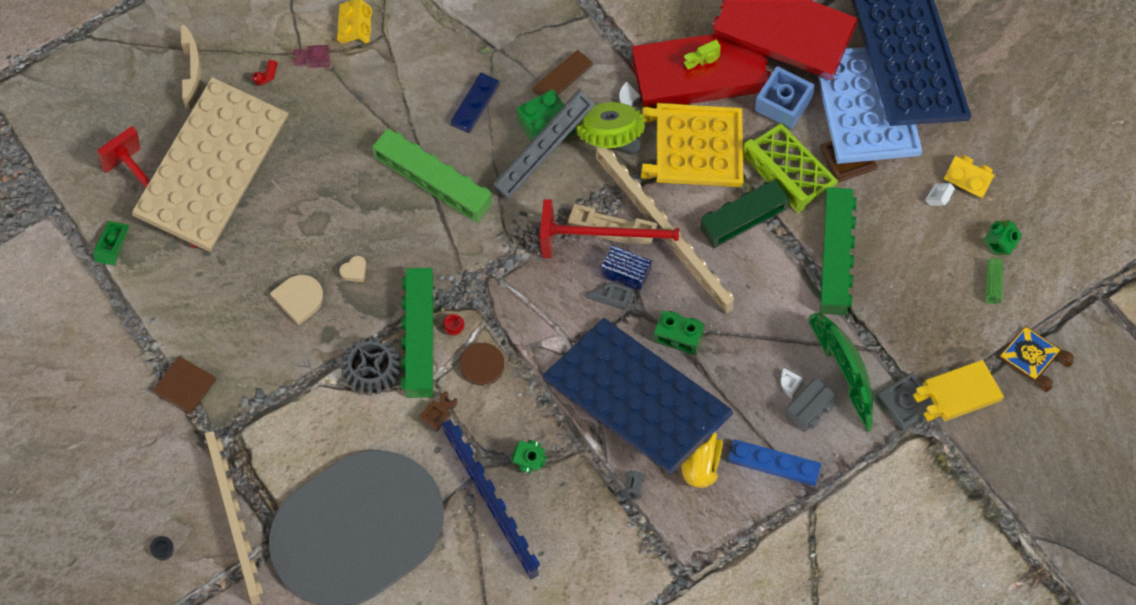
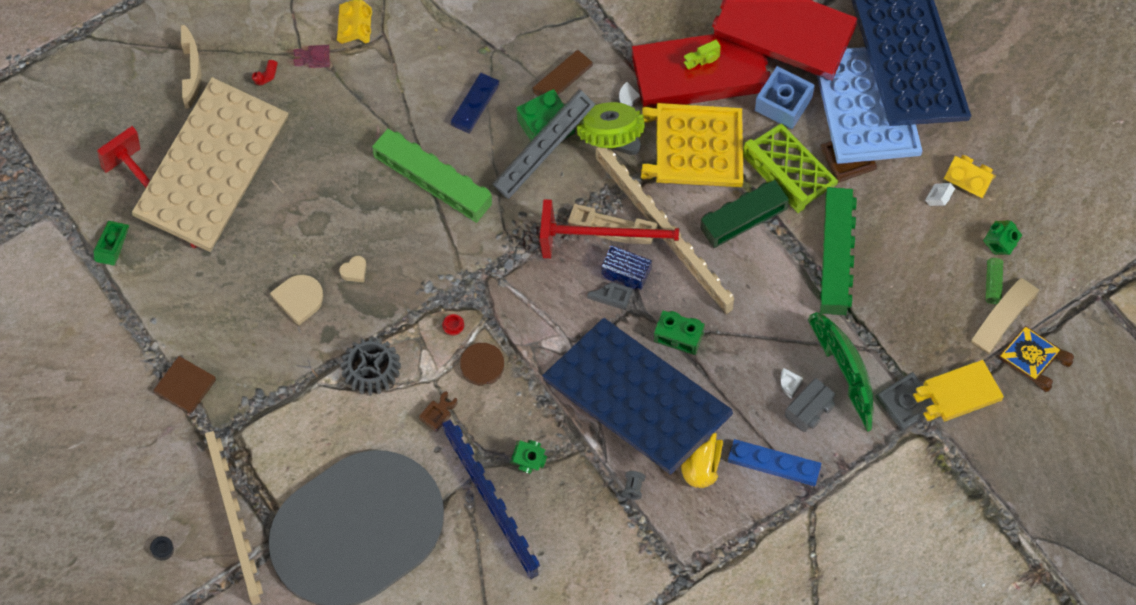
(419, 333): green brick -> none
(1004, 315): none -> tan slope

